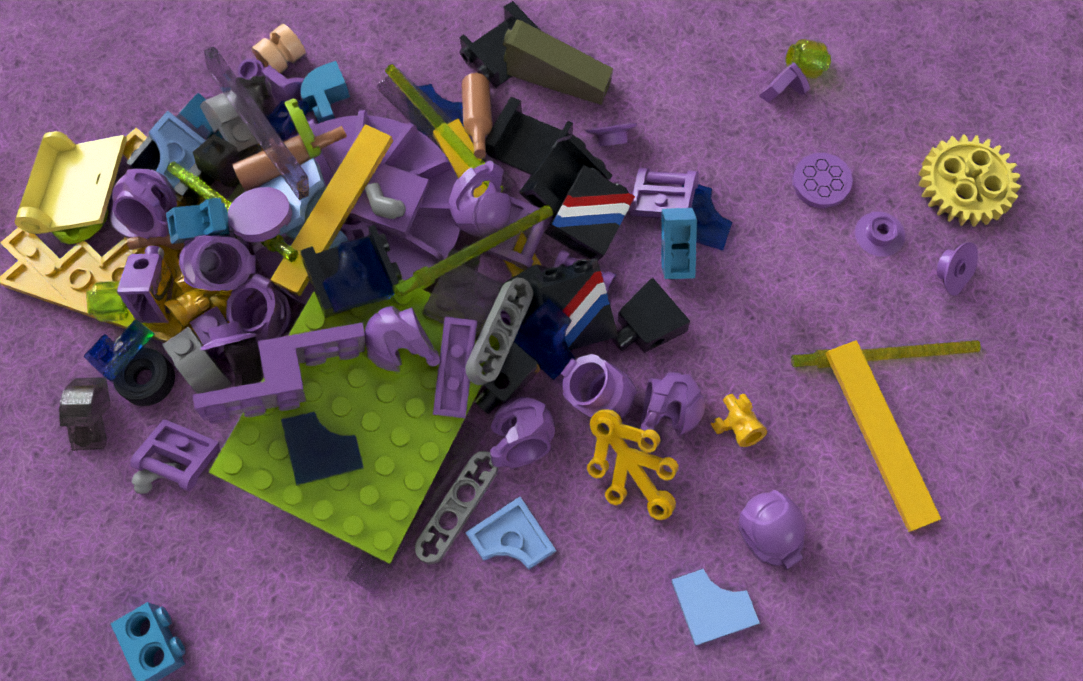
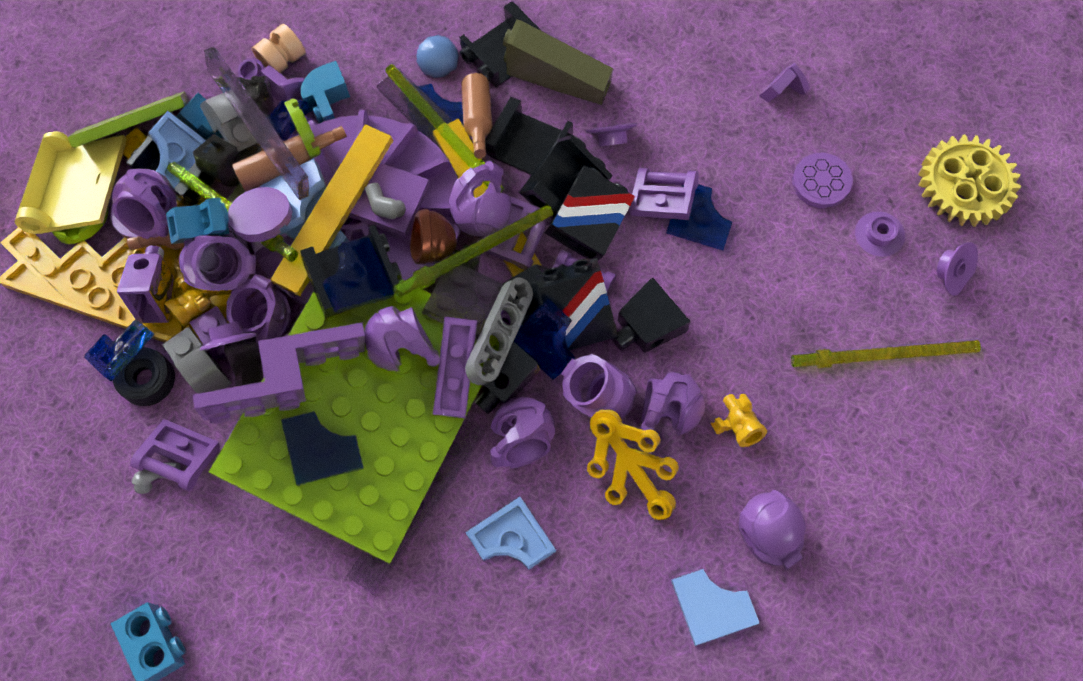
(82, 411): clear smoke brick -> none
(105, 302): clear neon green head -> none
(128, 119): none -> lime tile
(431, 237): none -> copper hat
(437, 56): none -> medium blue hair
(452, 504): light grey beam -> none
(678, 243): dark azure brick -> none
(810, 57): clear neon green head -> none
(882, 436): yellow tile -> none

